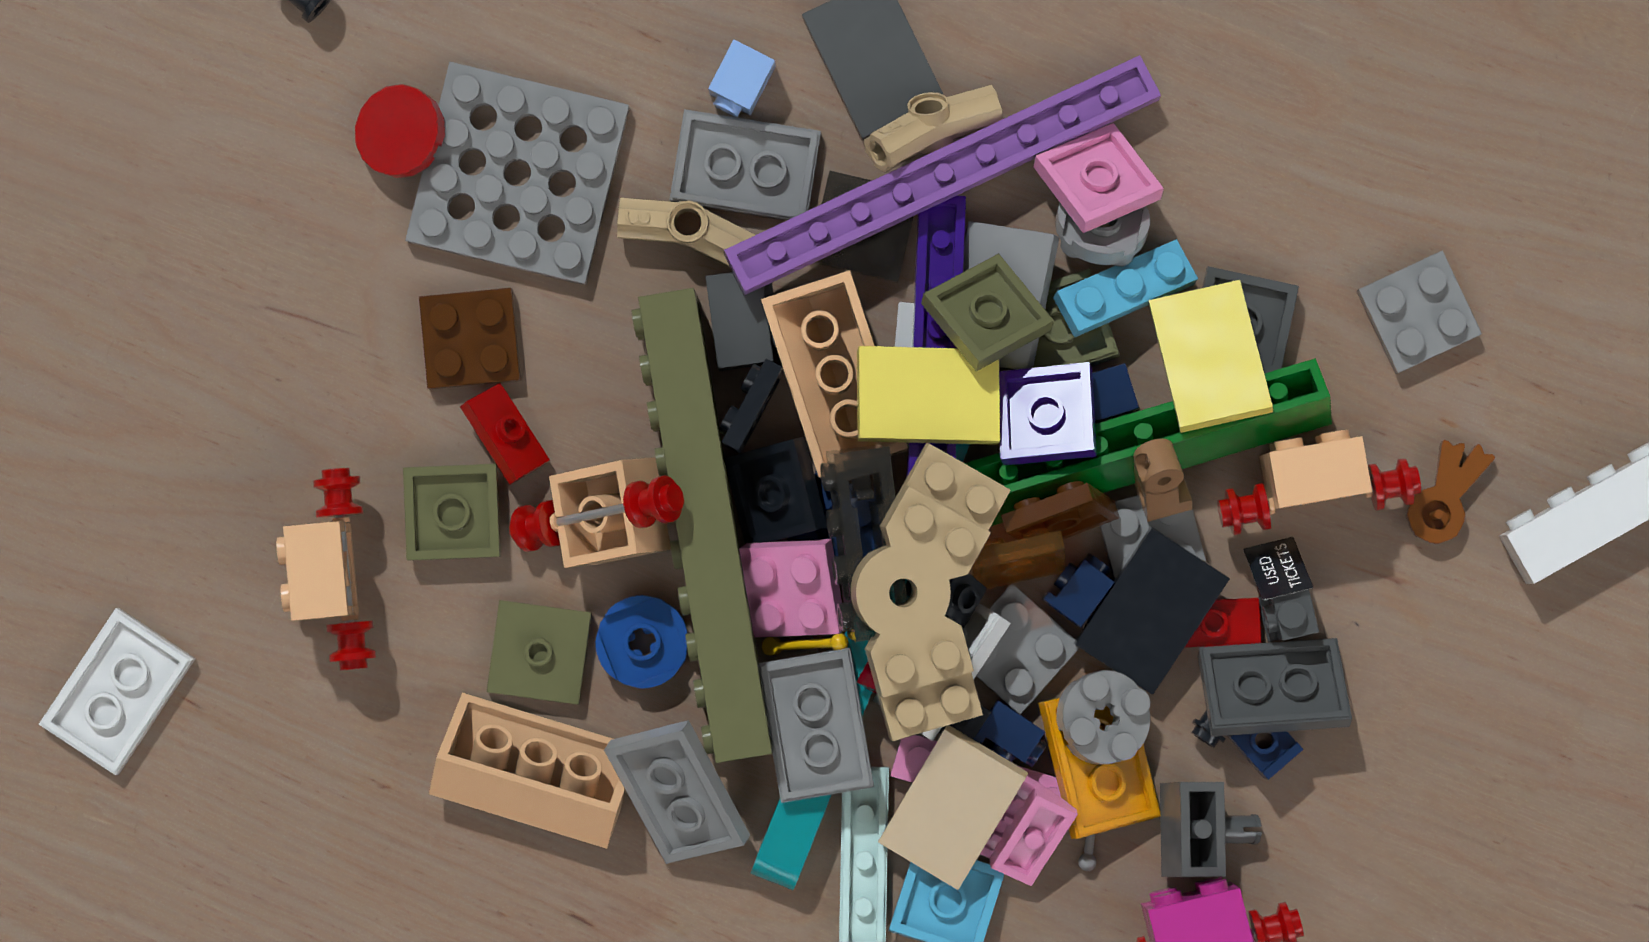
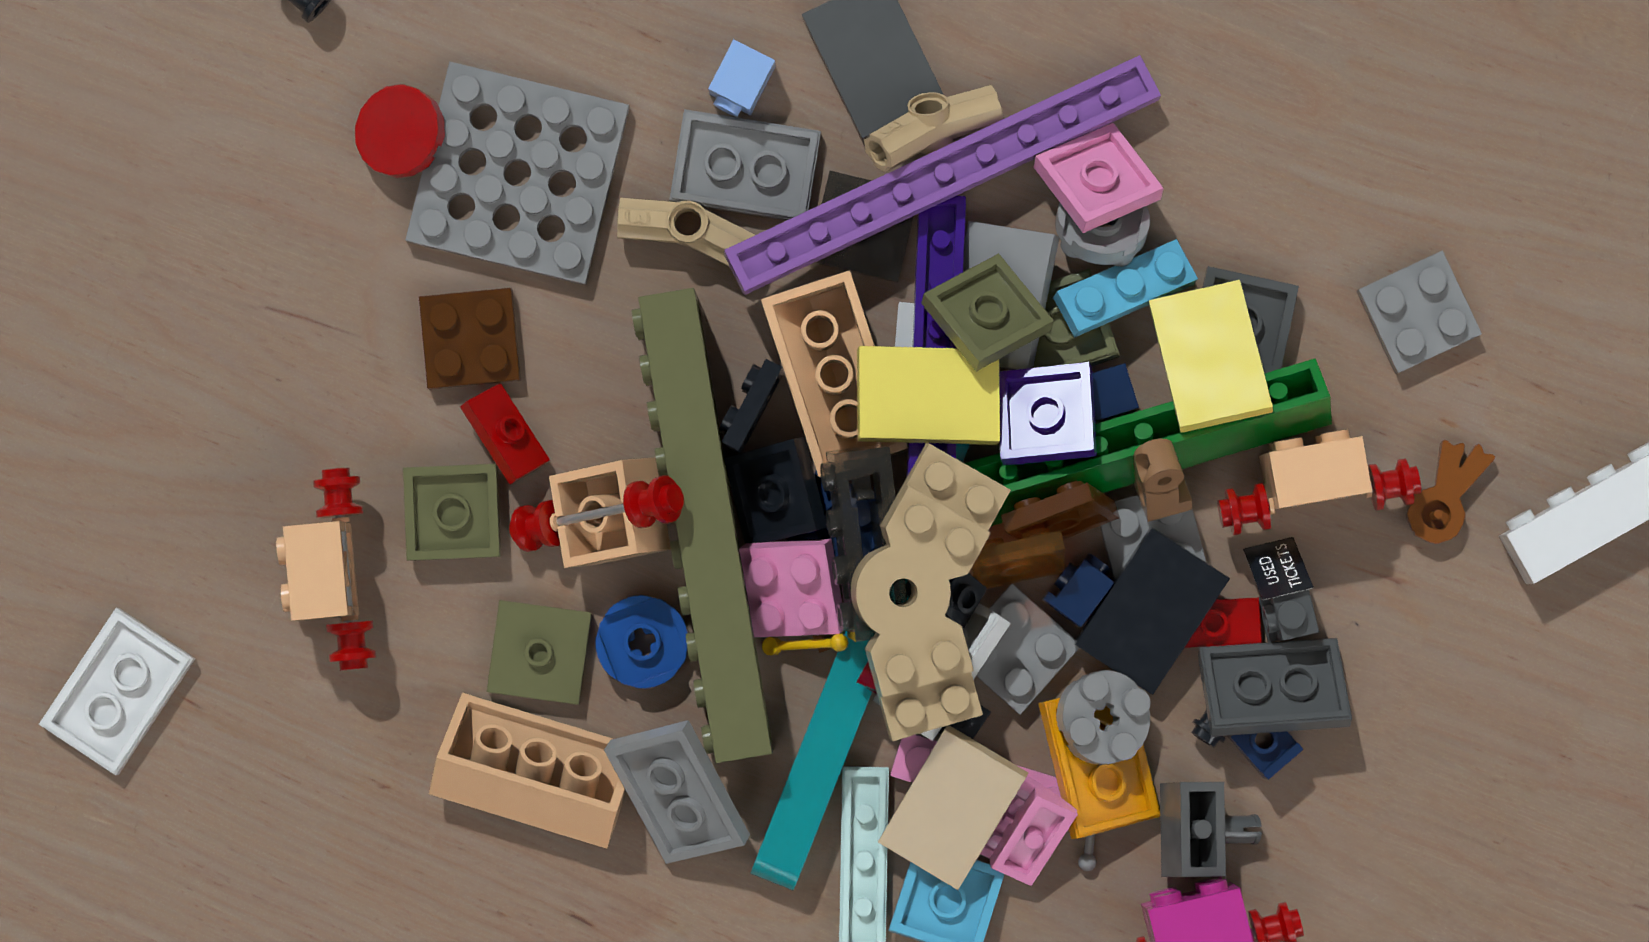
(739, 323): dark grey brick -> none
(815, 725): light grey tile -> none
(1012, 735): dark blue brick -> none

